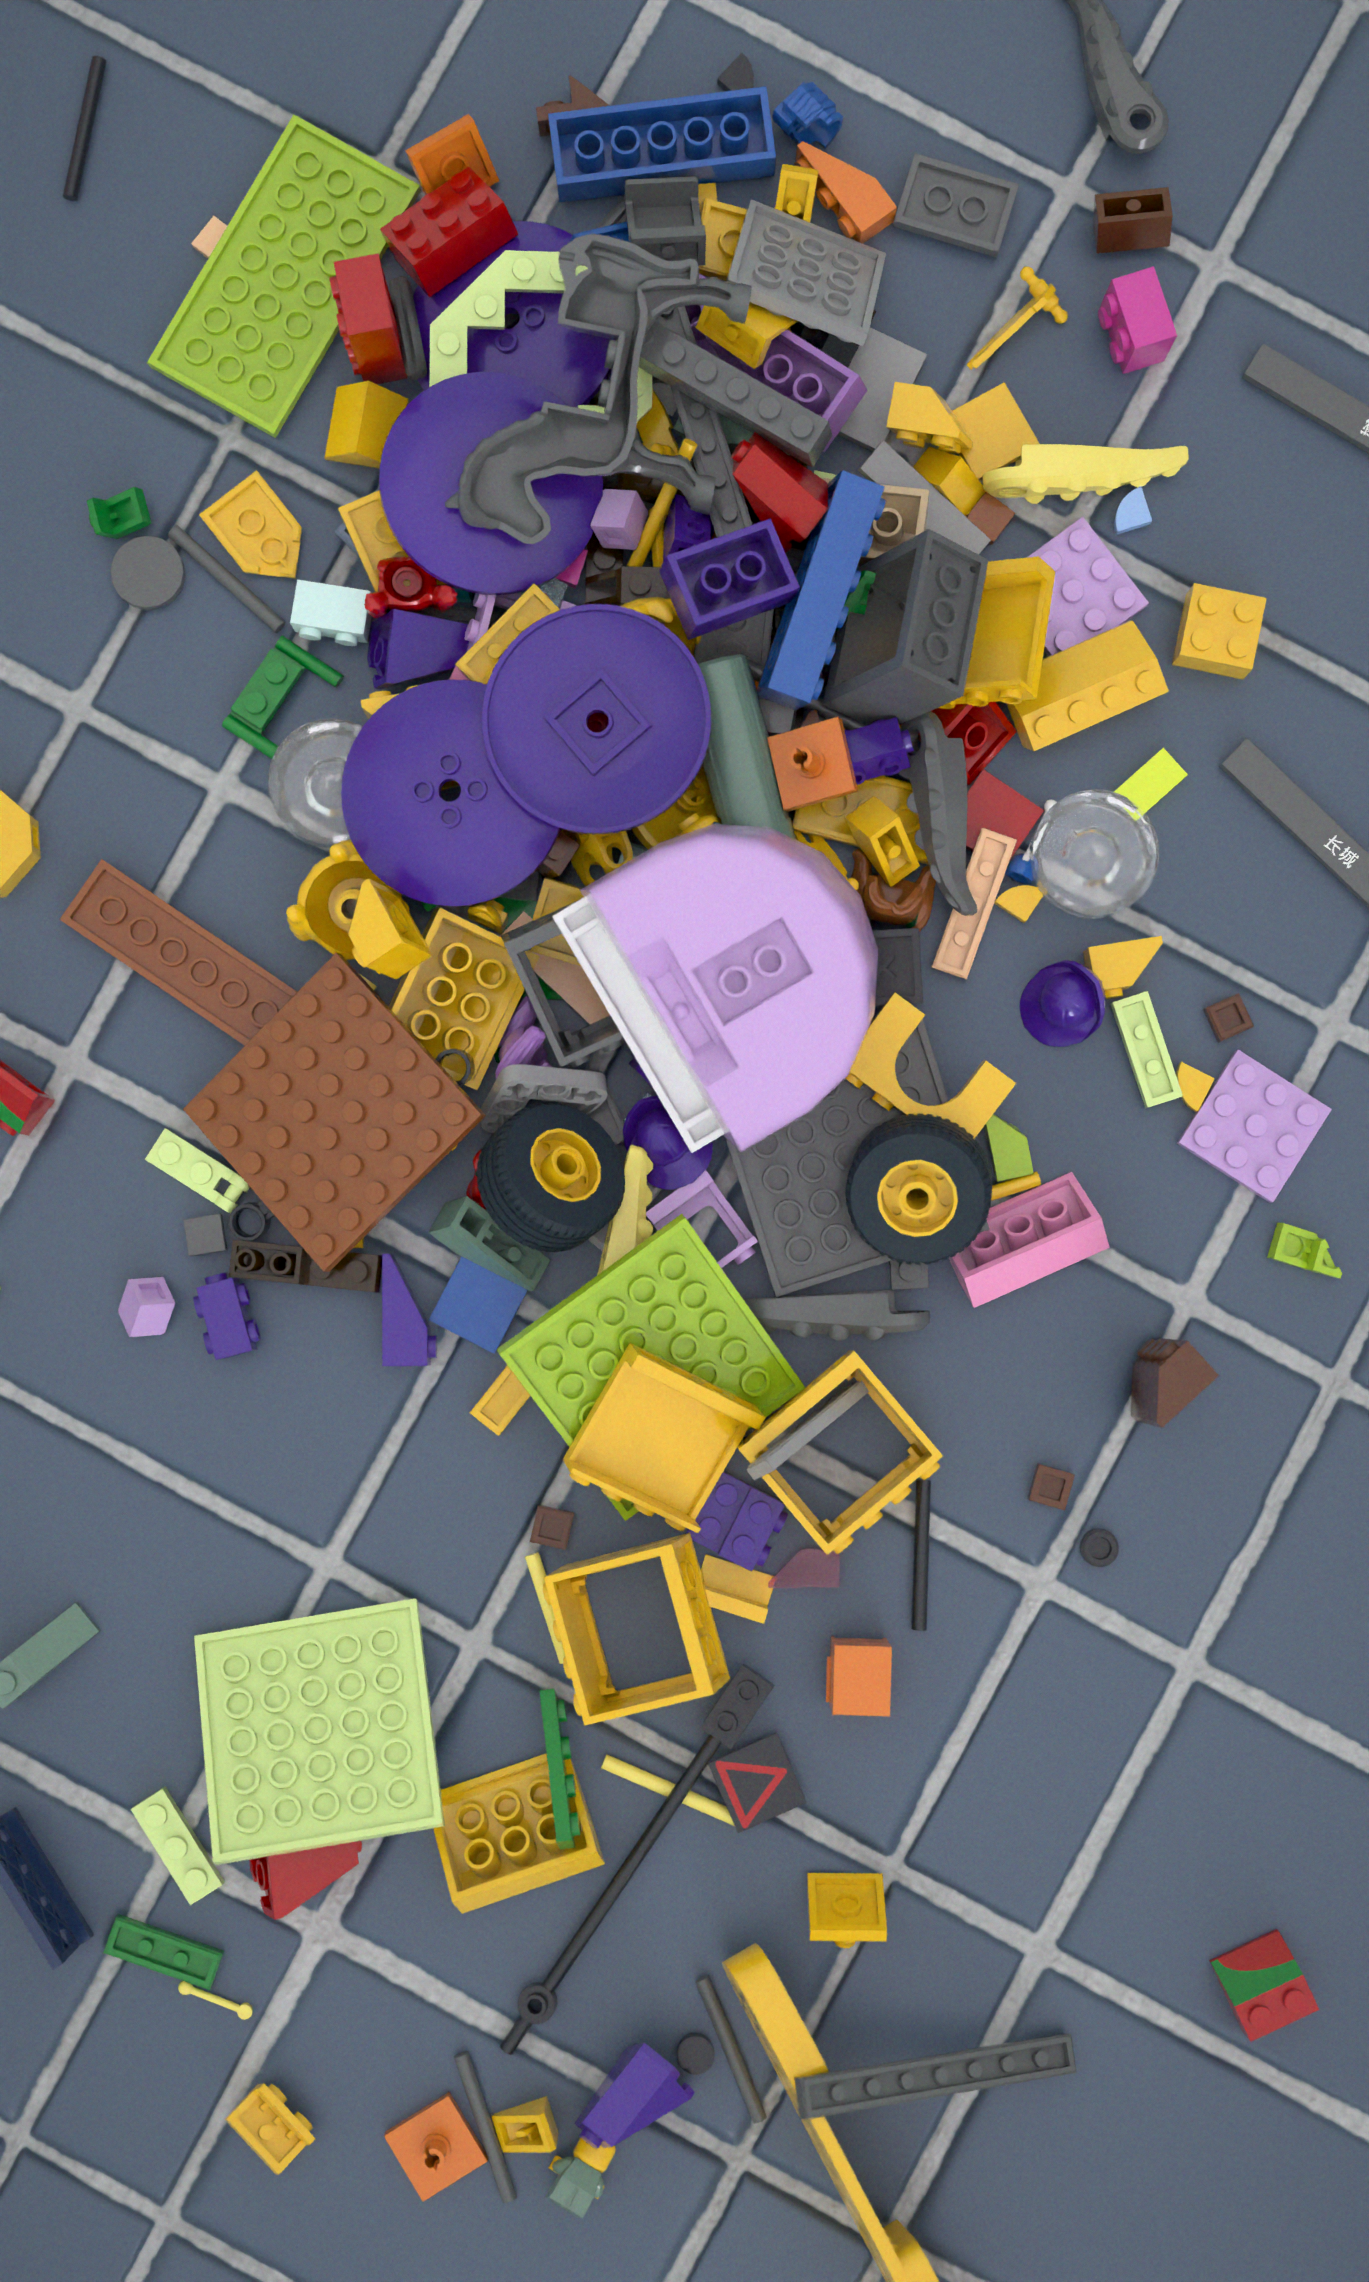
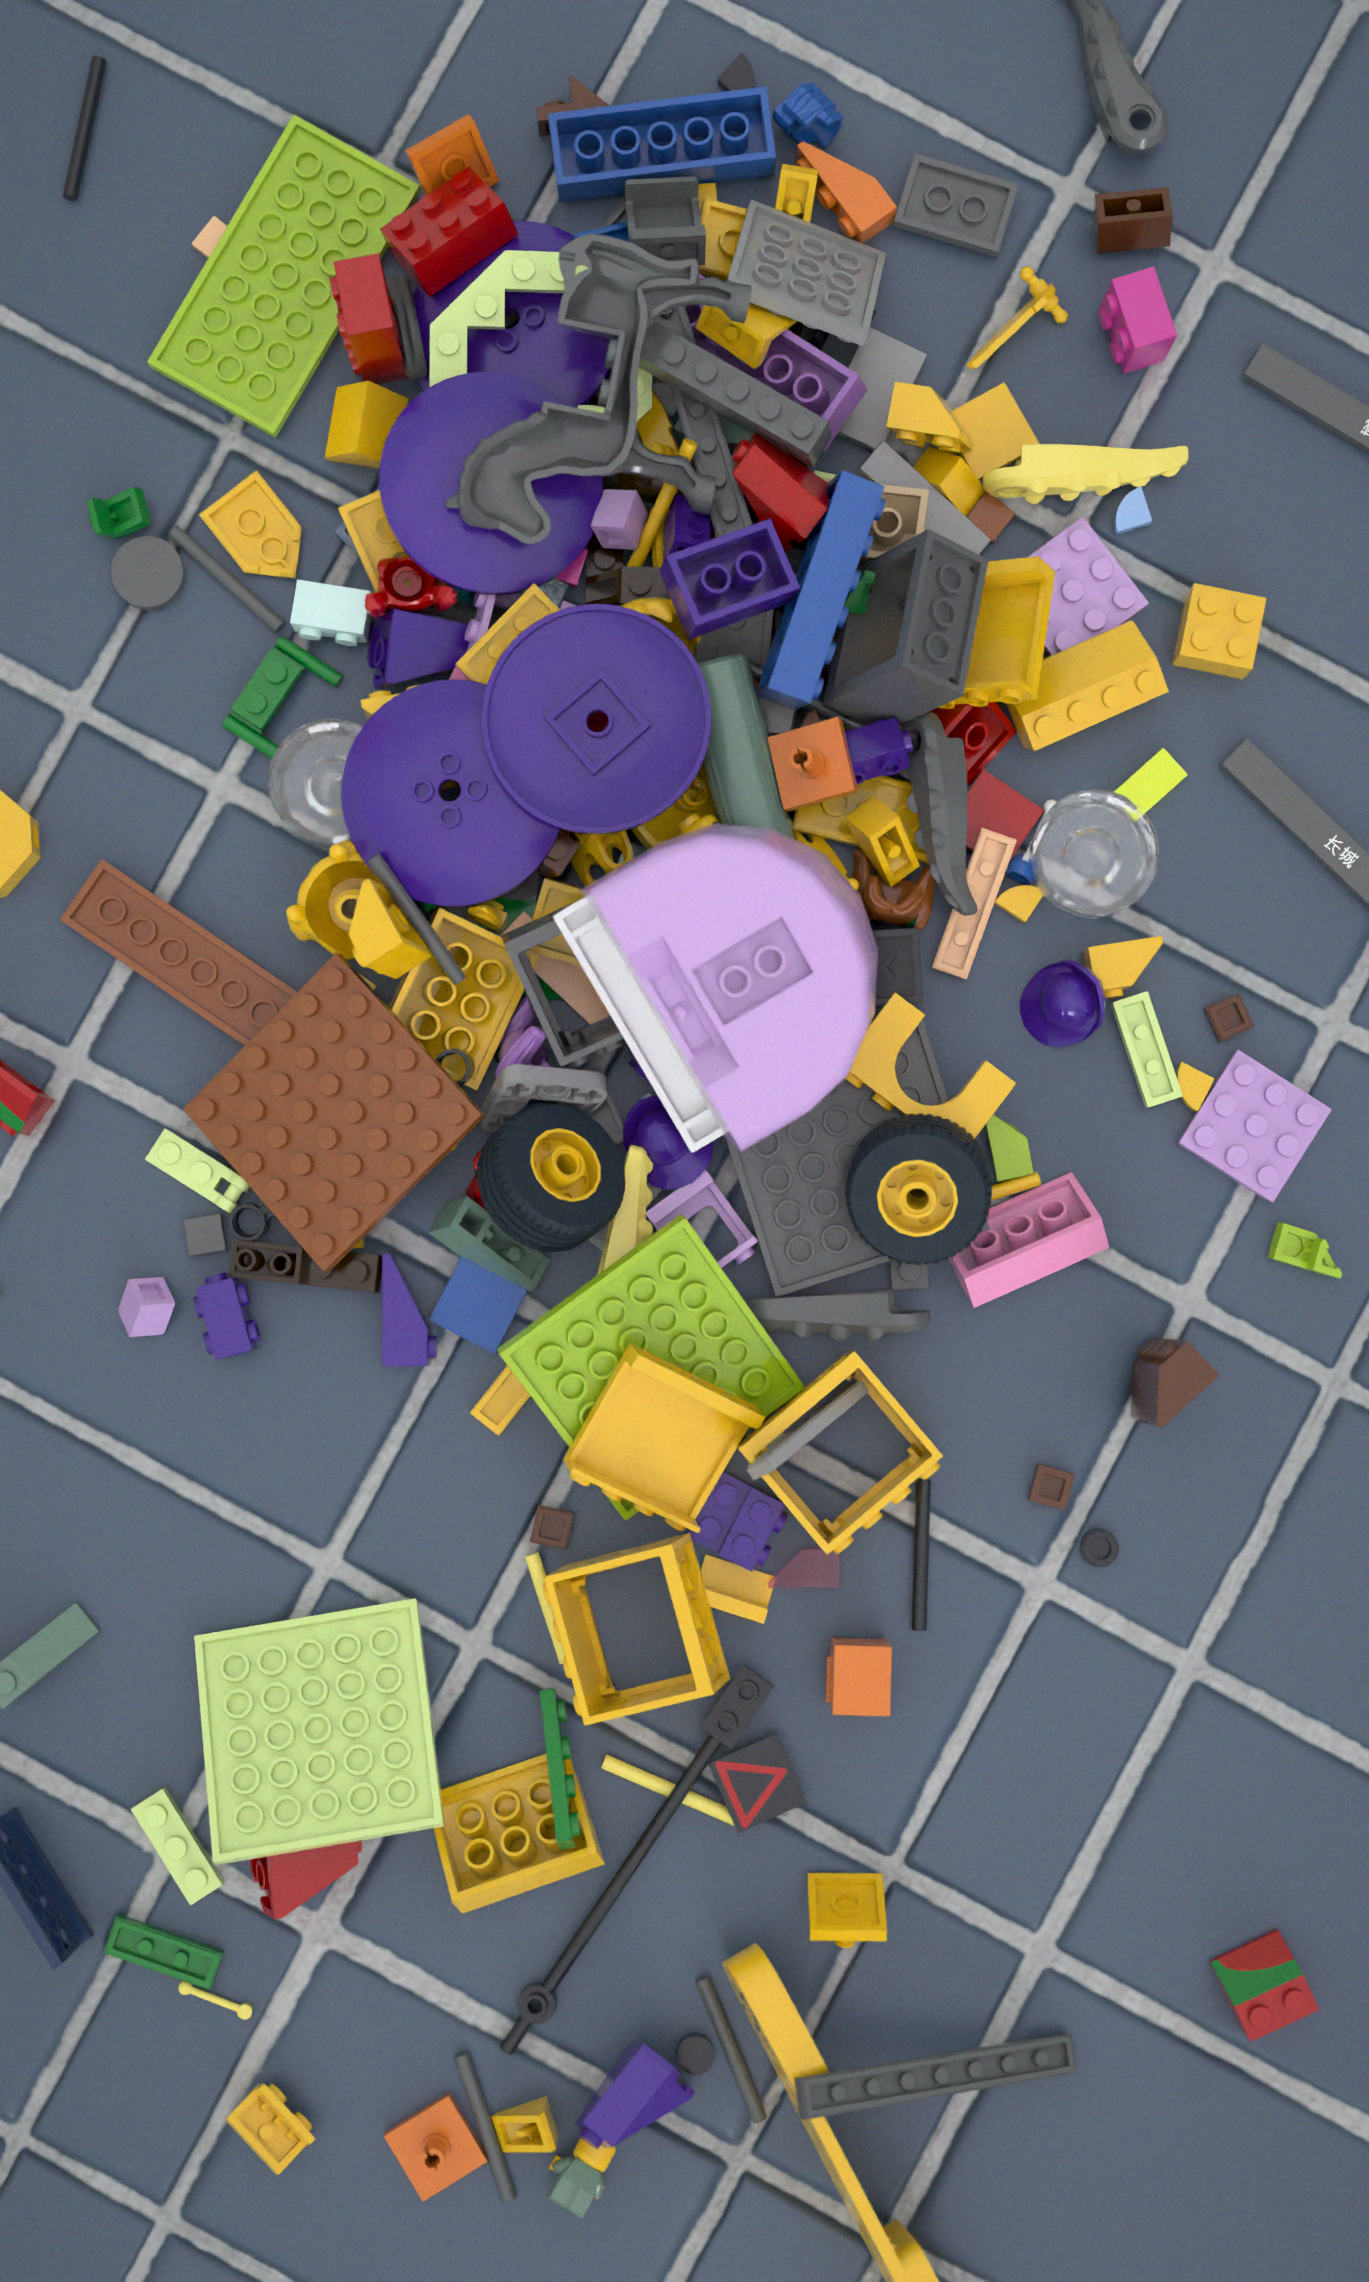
(416, 918): none -> dark grey bar

